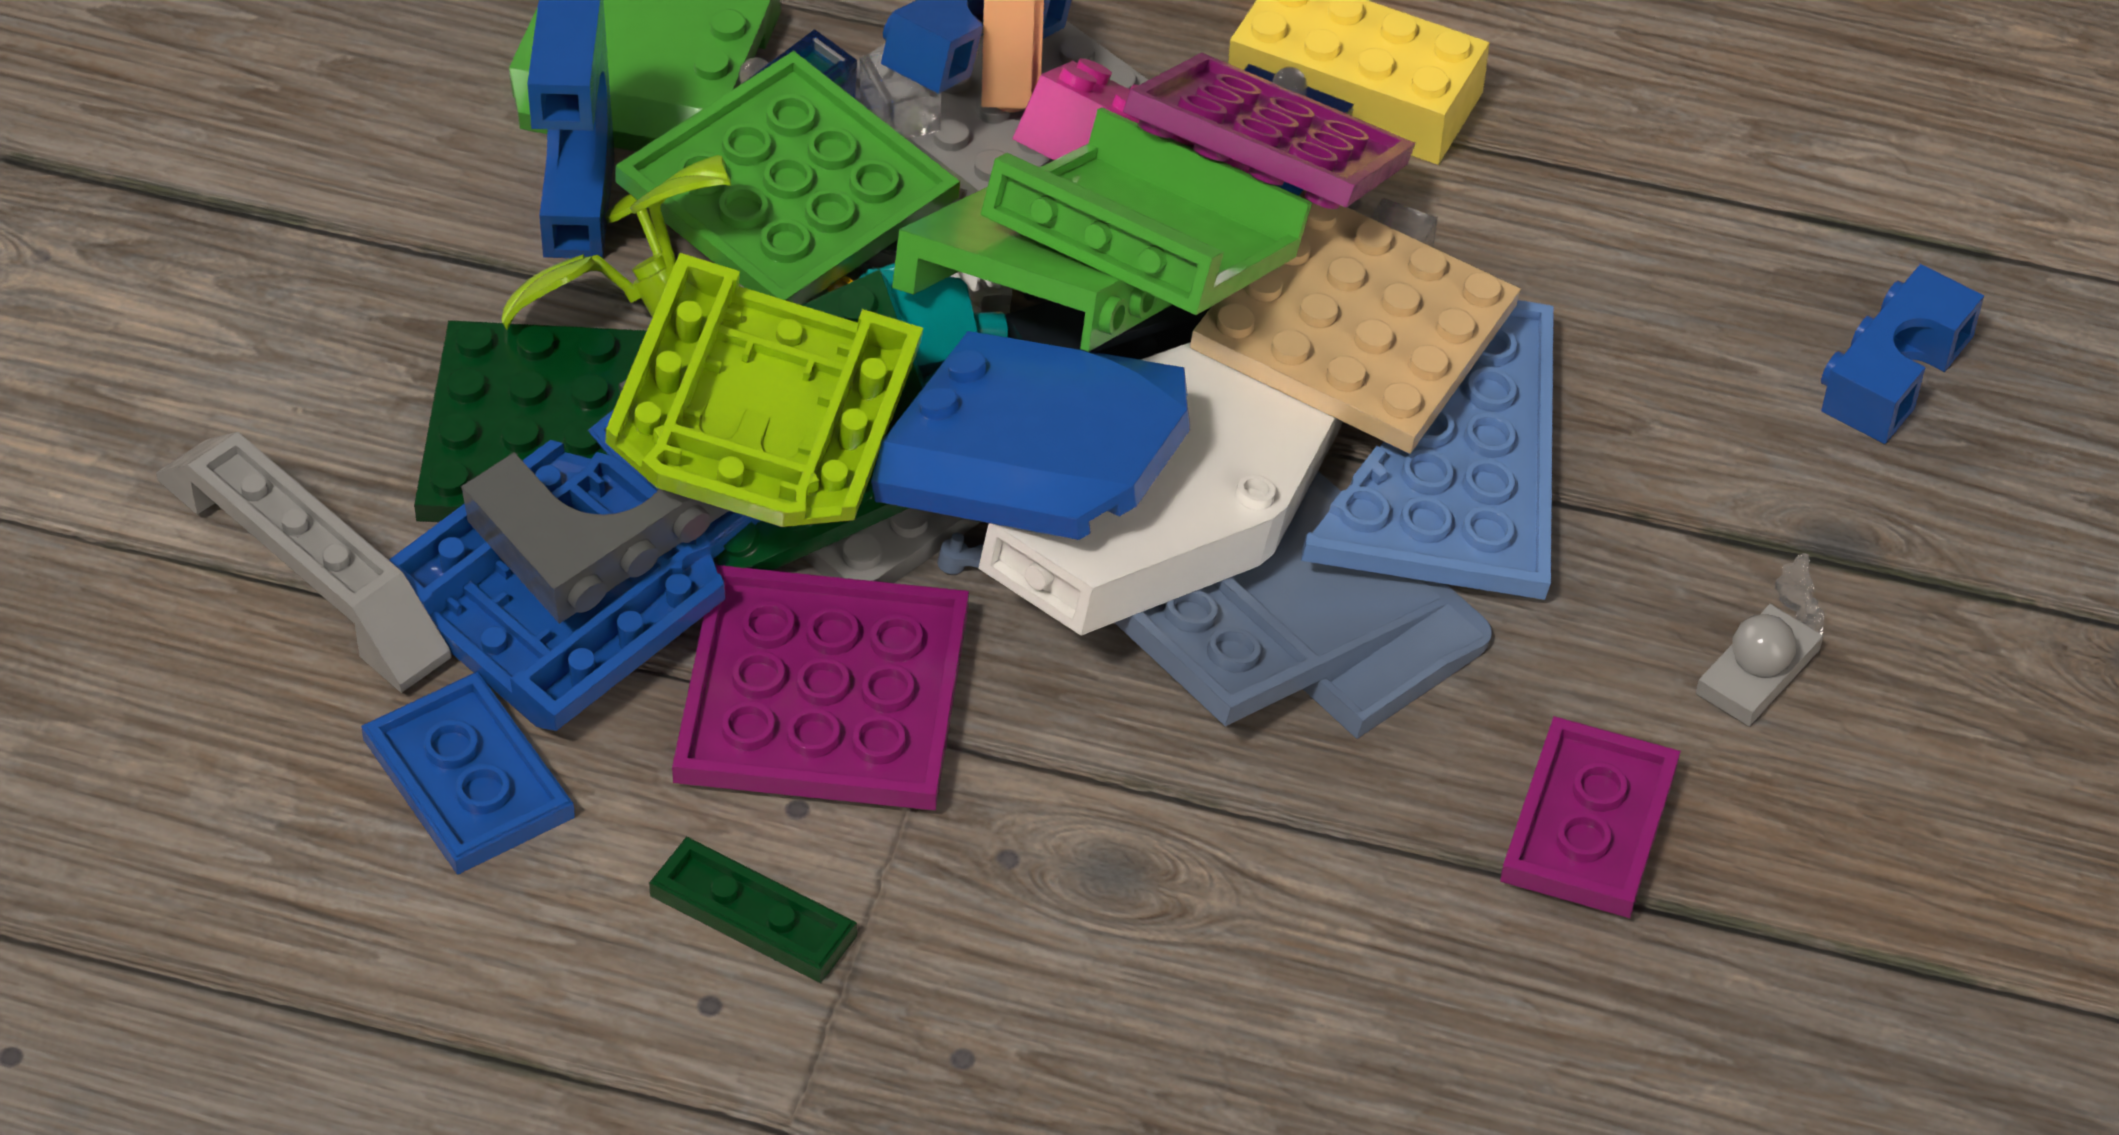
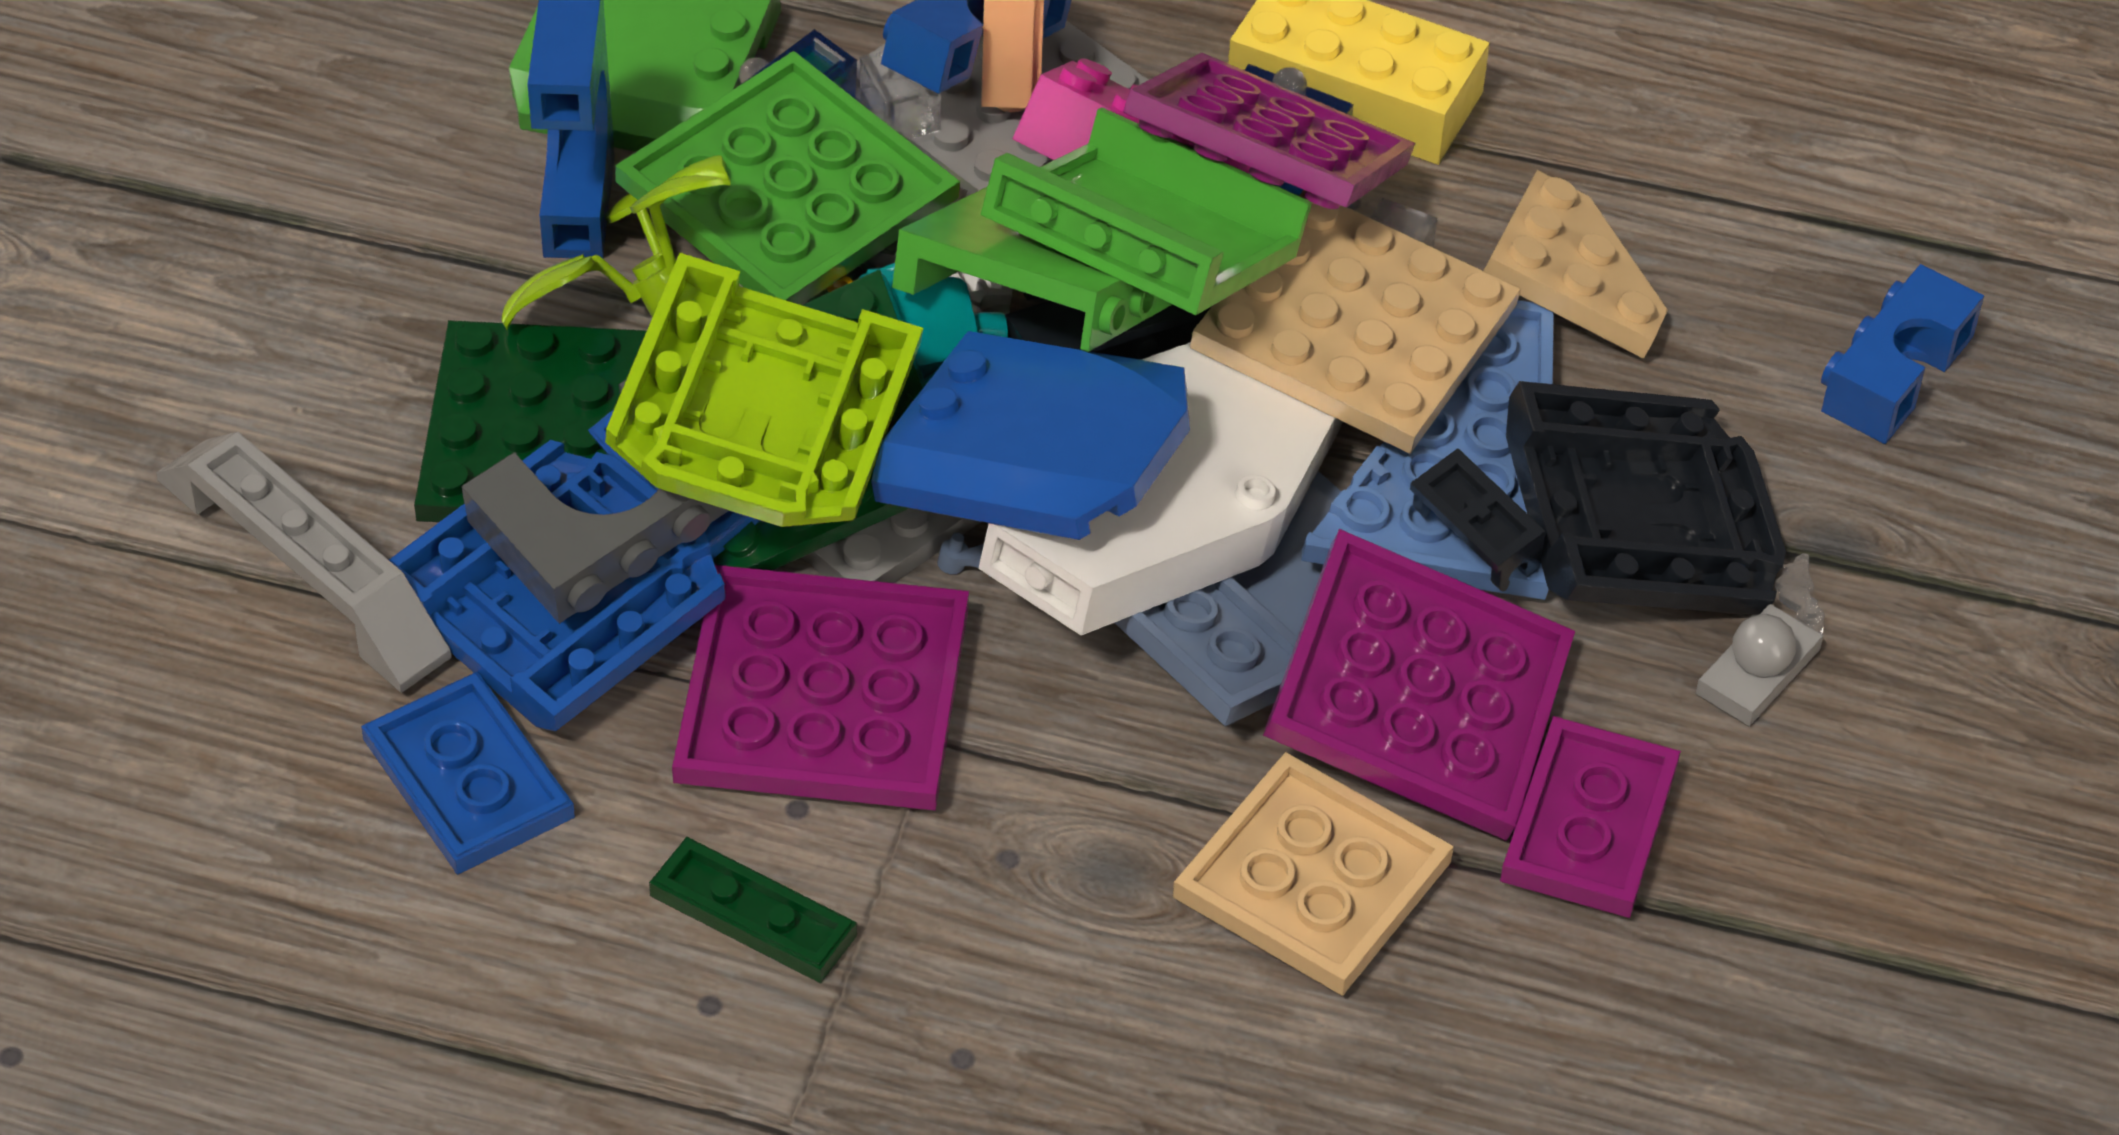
(1313, 873): none -> tan plate
(1421, 684): none -> magenta plate
(1480, 516): none -> black hinge
(1576, 266): none -> tan plate
(1643, 500): none -> black wedge

